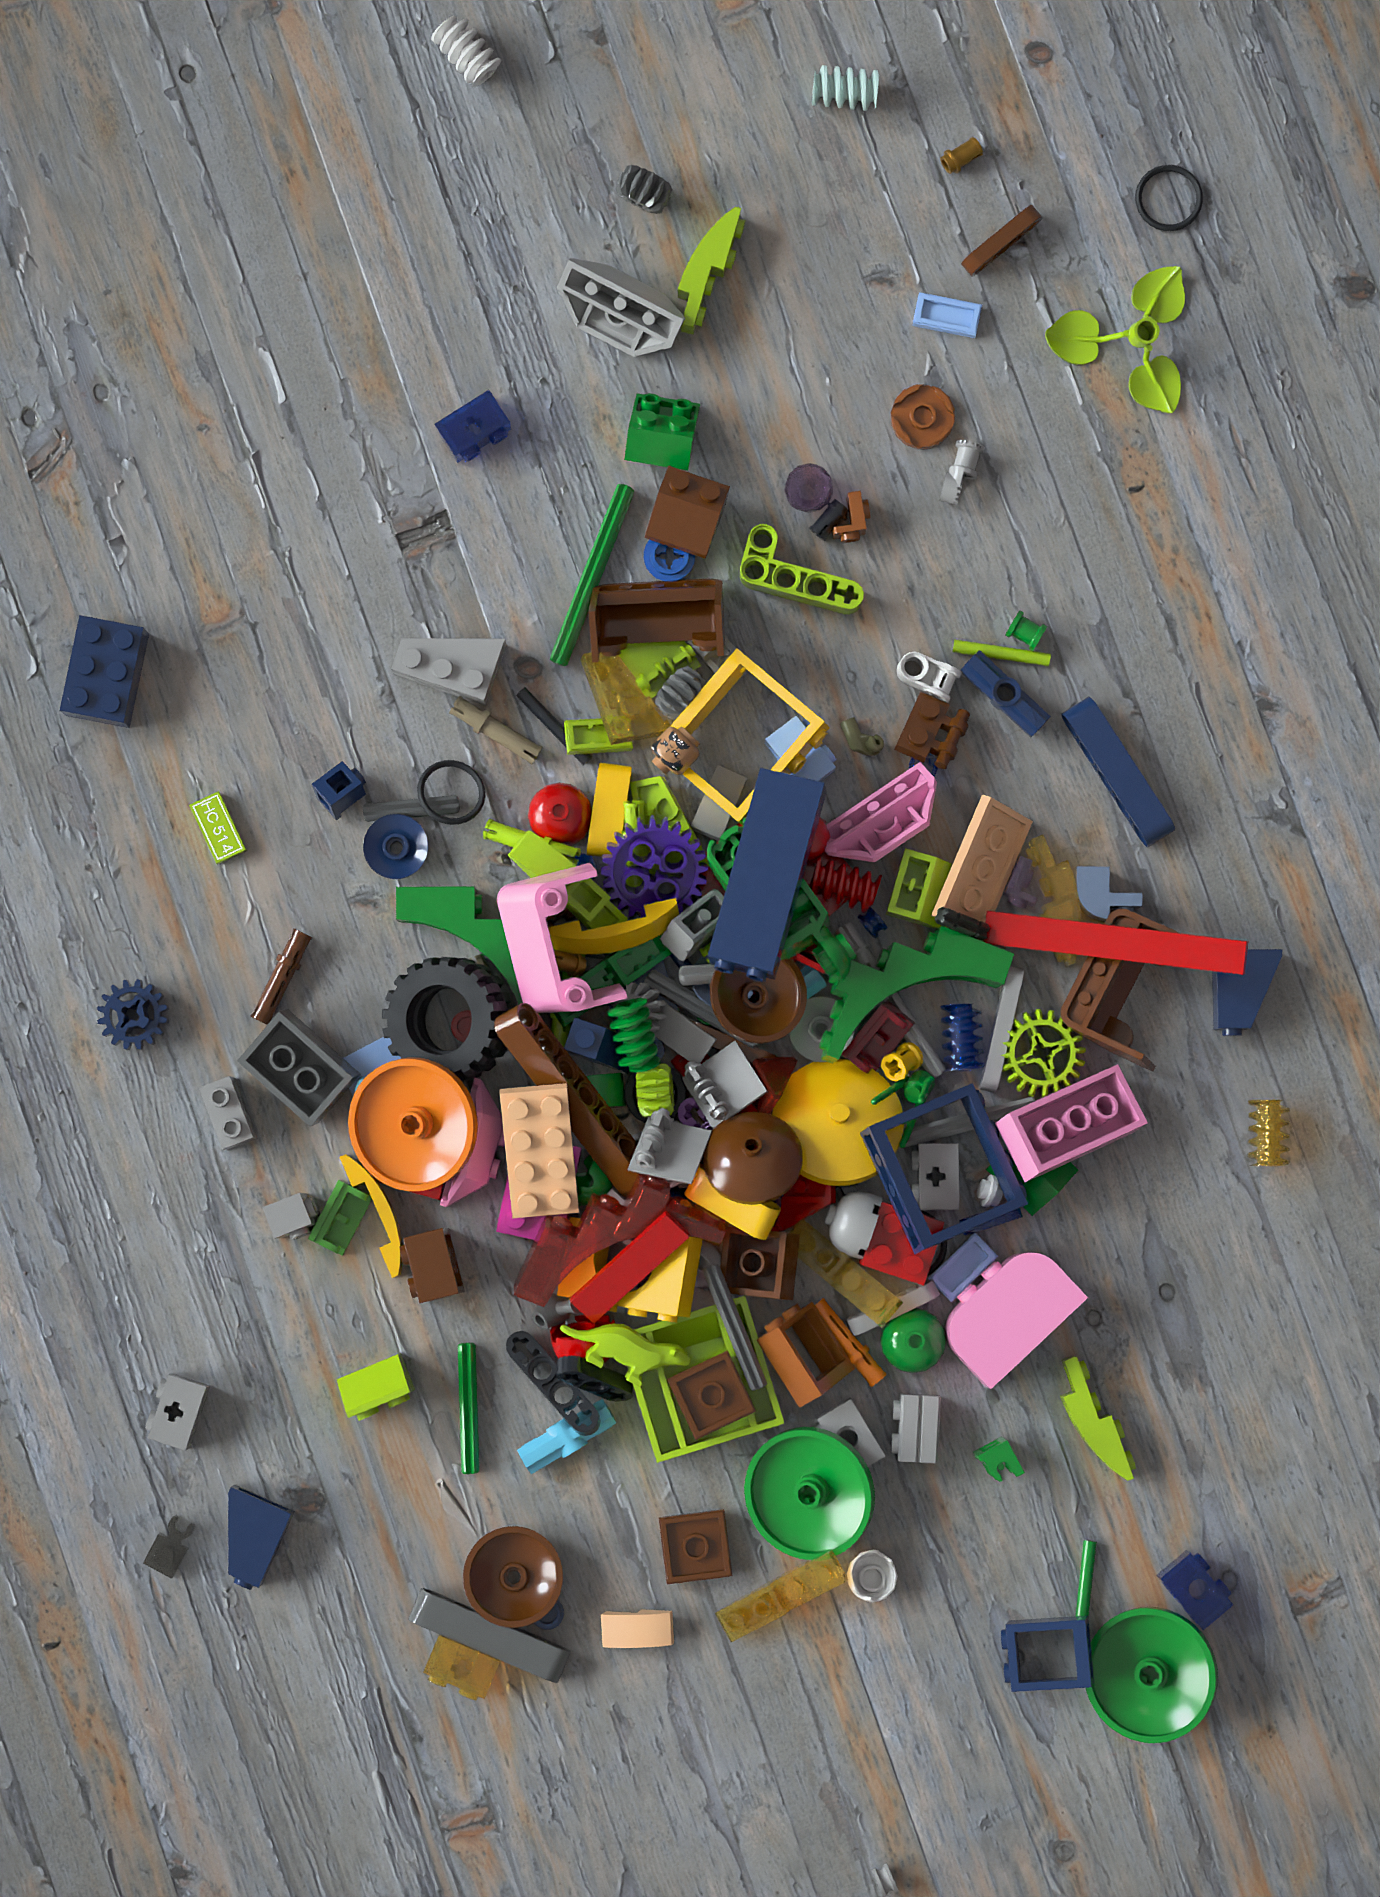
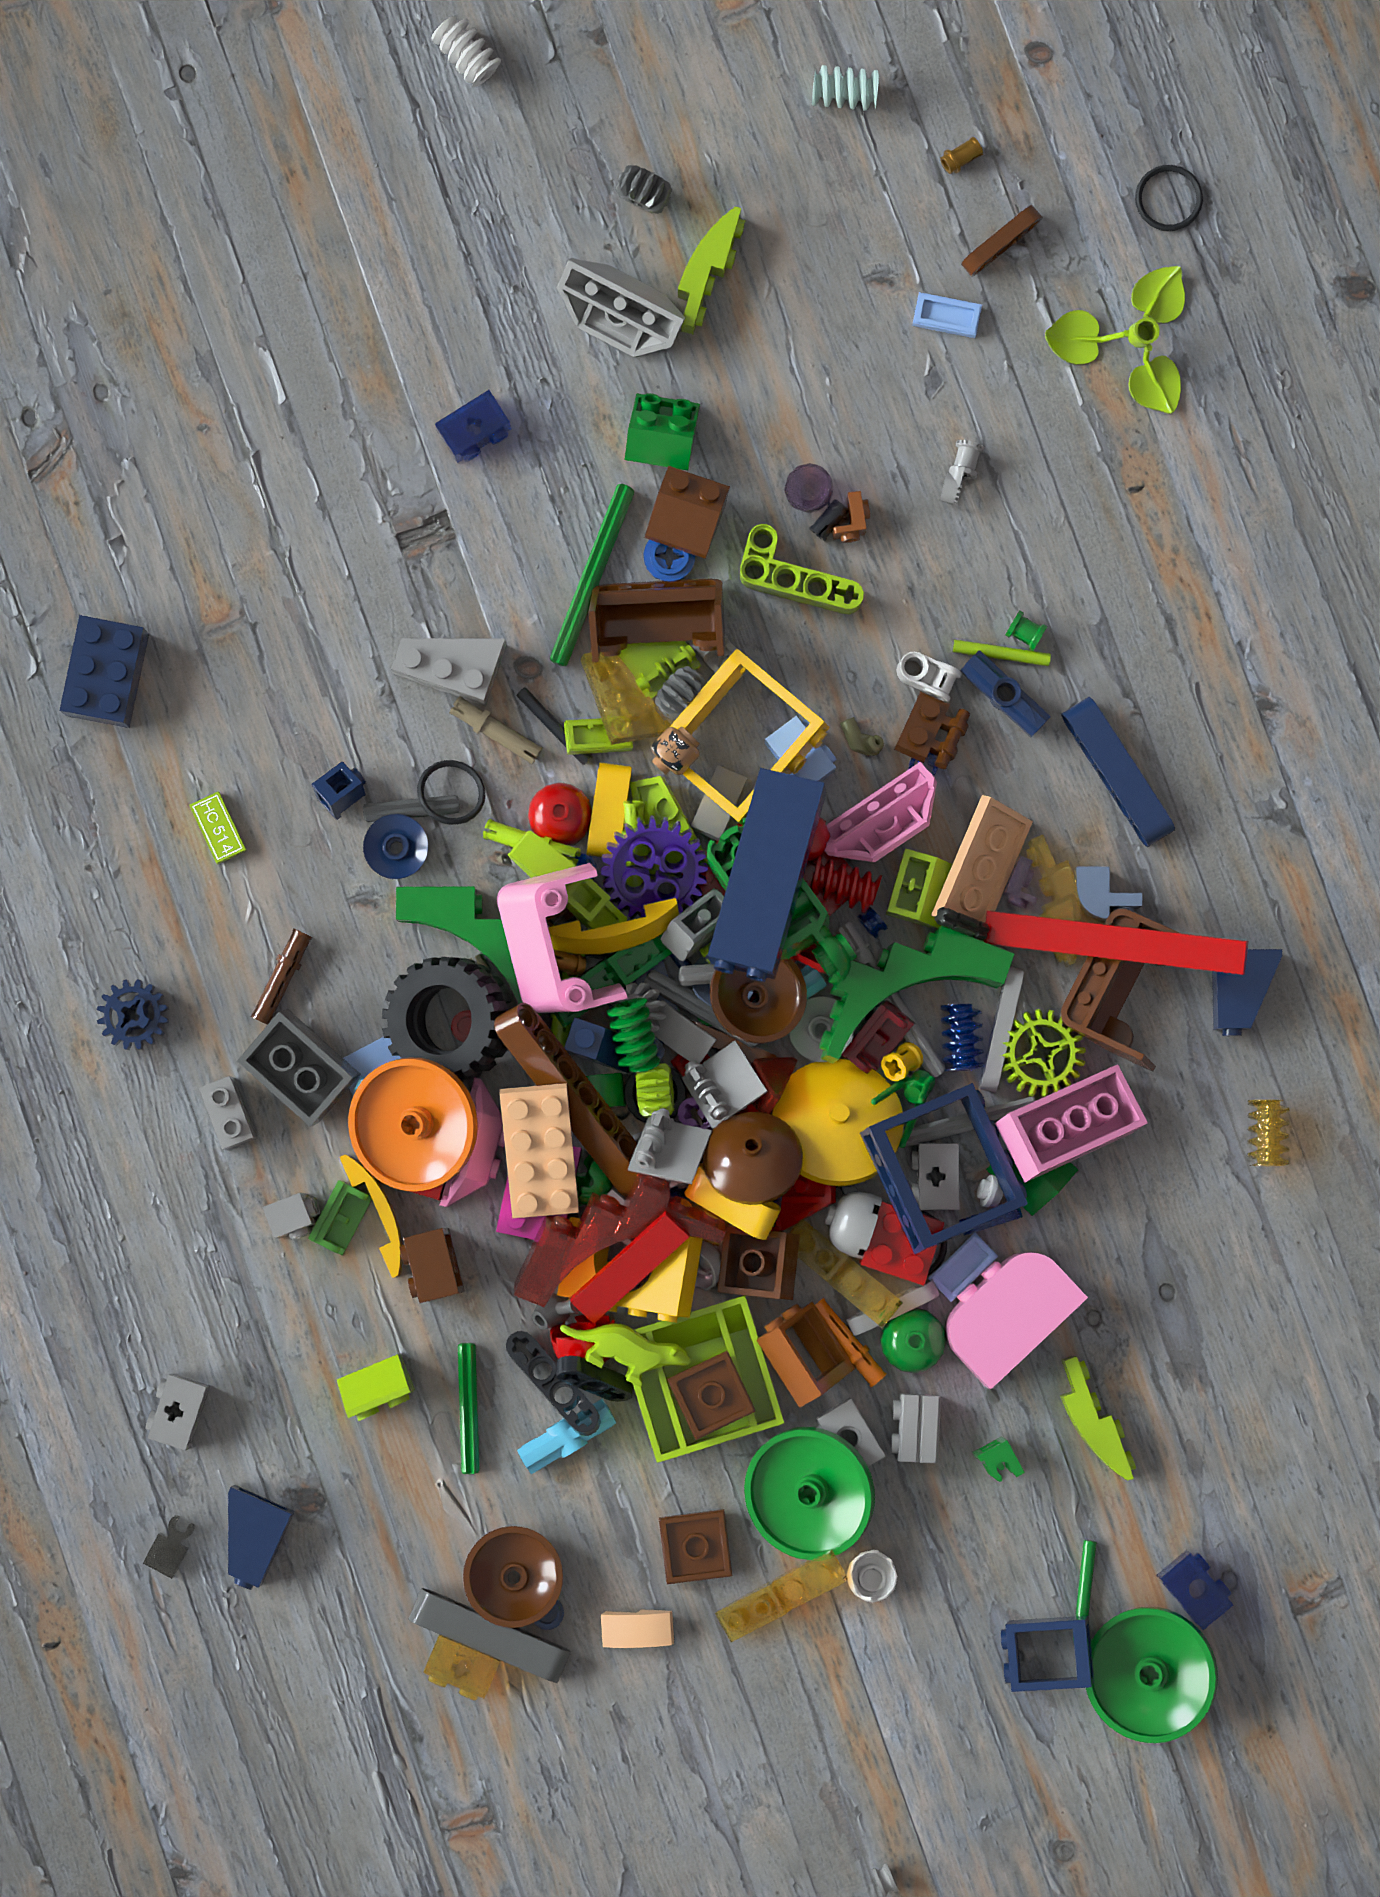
(734, 1327): dark grey axle -> none
(922, 416): dark orange tile -> none

